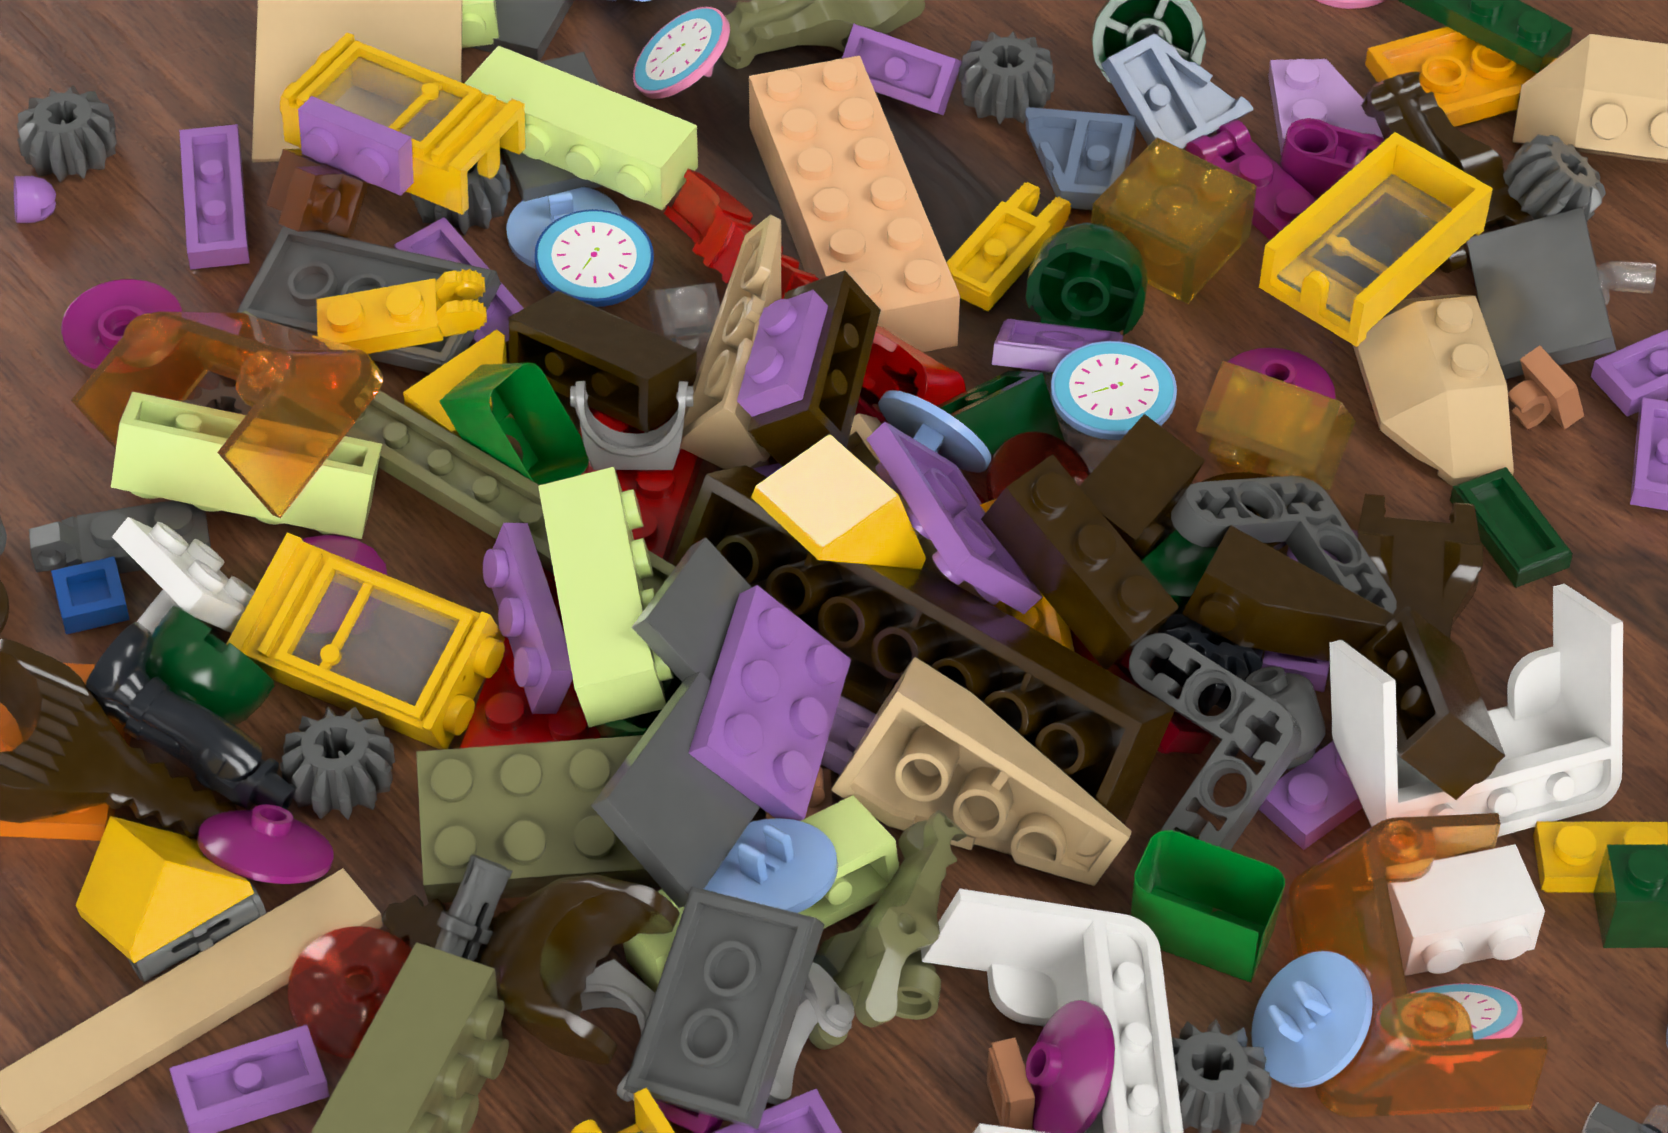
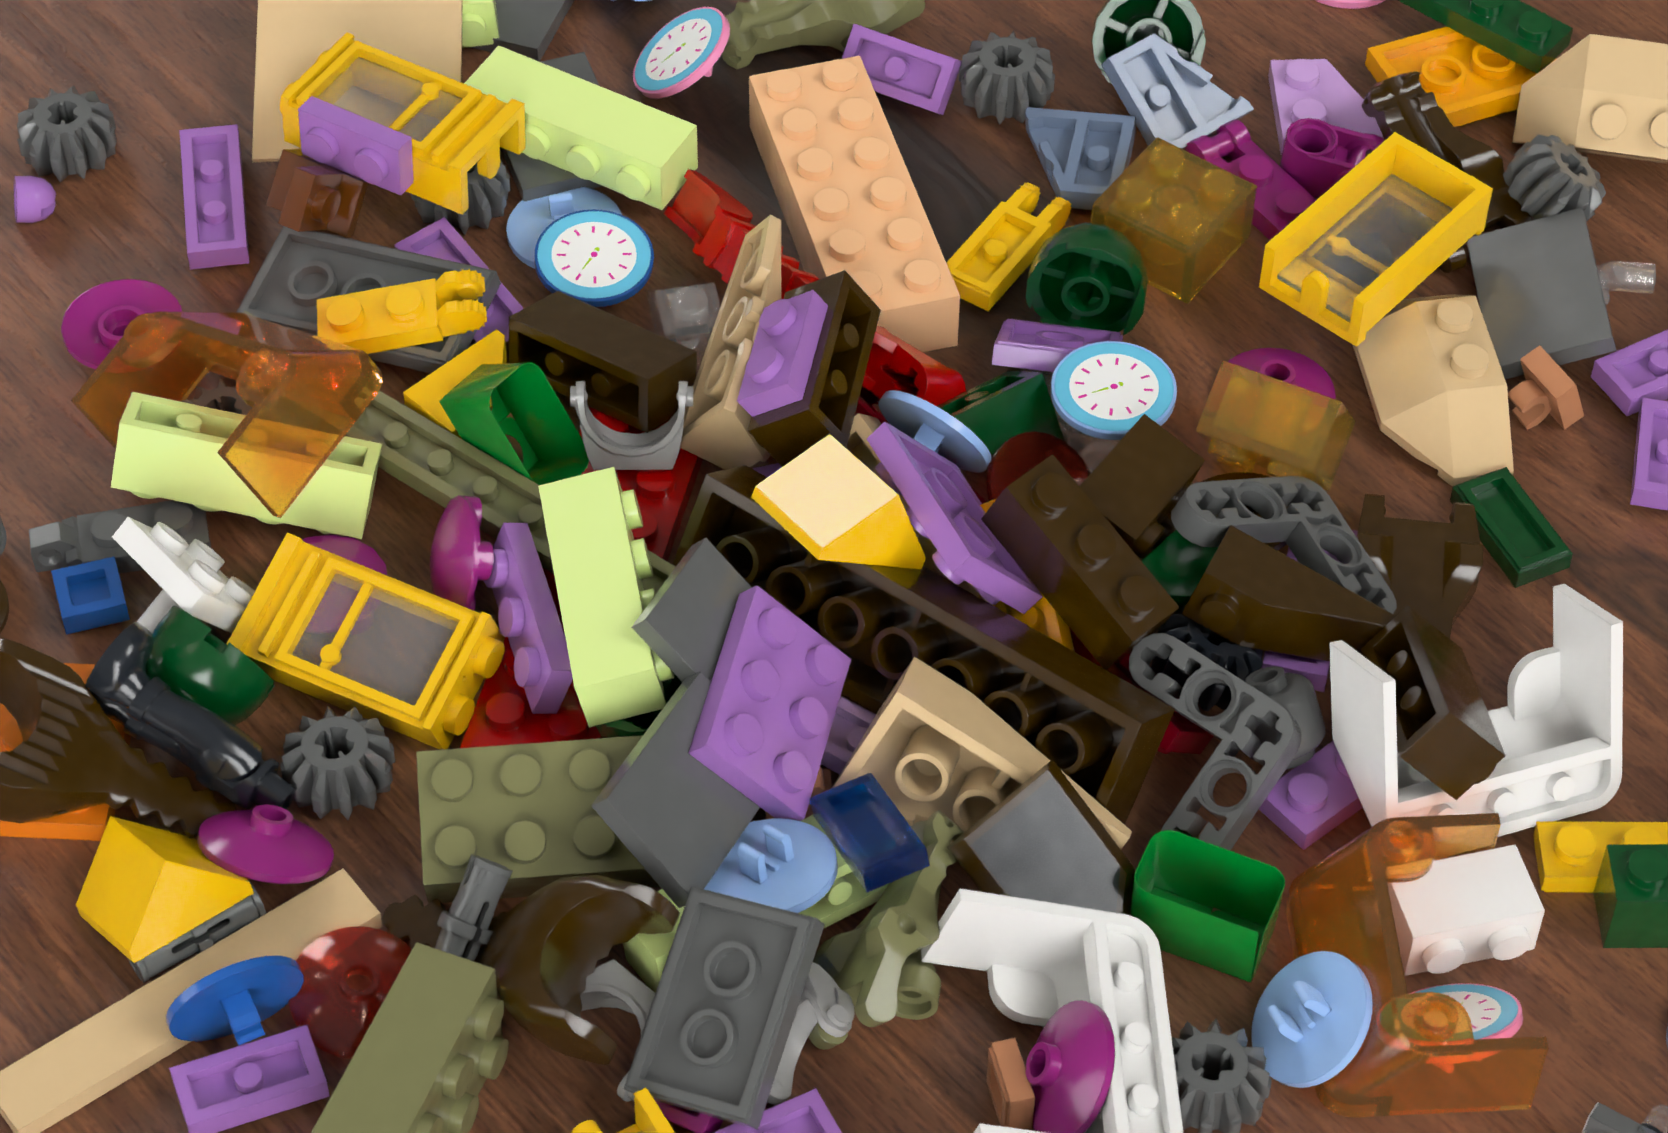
(235, 1000): none -> blue piece
(458, 554): none -> magenta dish
(869, 832): none -> clear blue tile
(1047, 849): none -> tile

